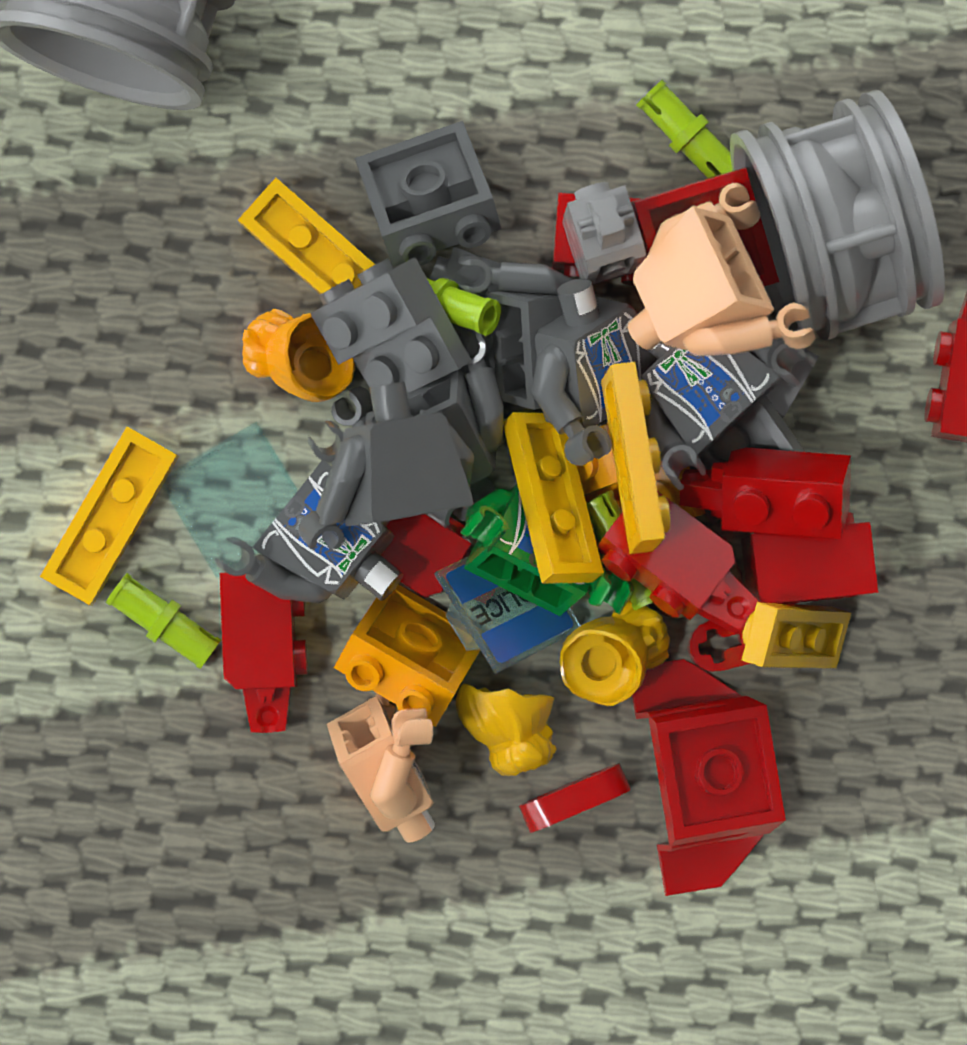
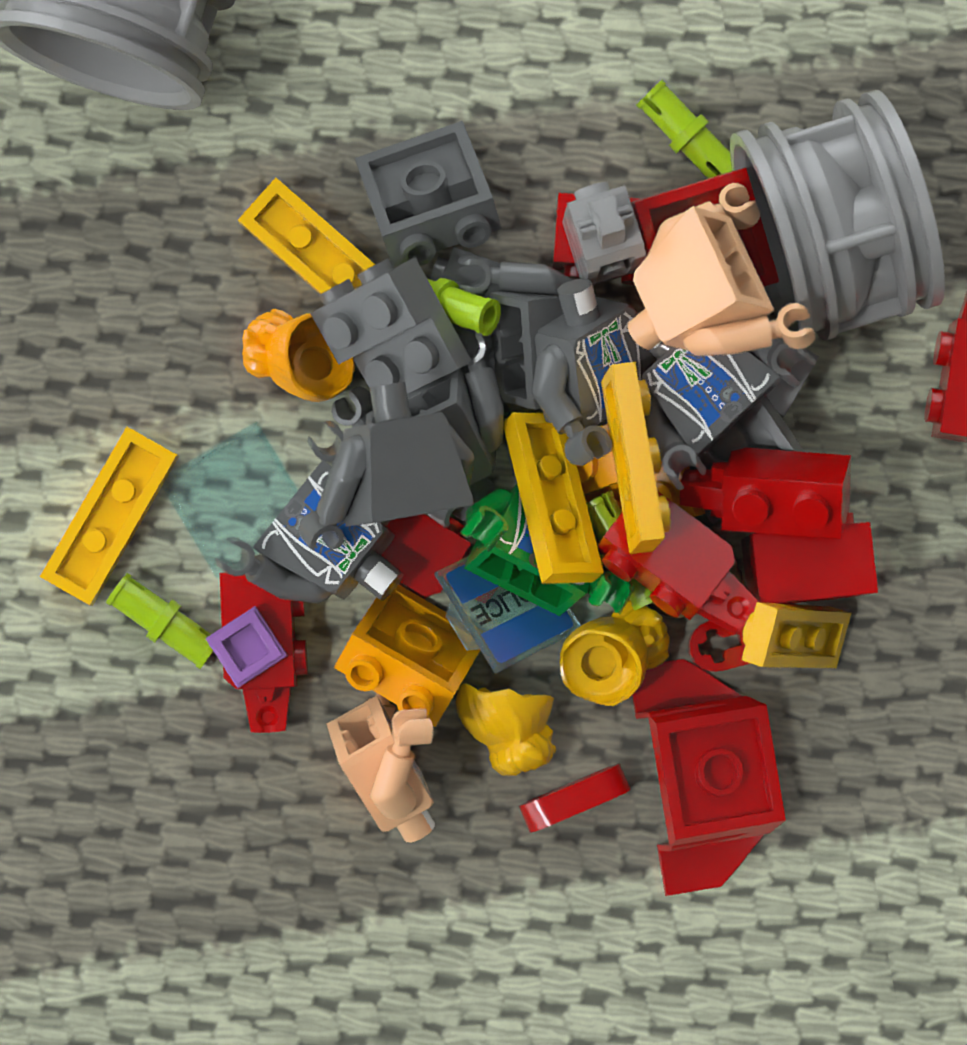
(246, 647): none -> medium lavender tile

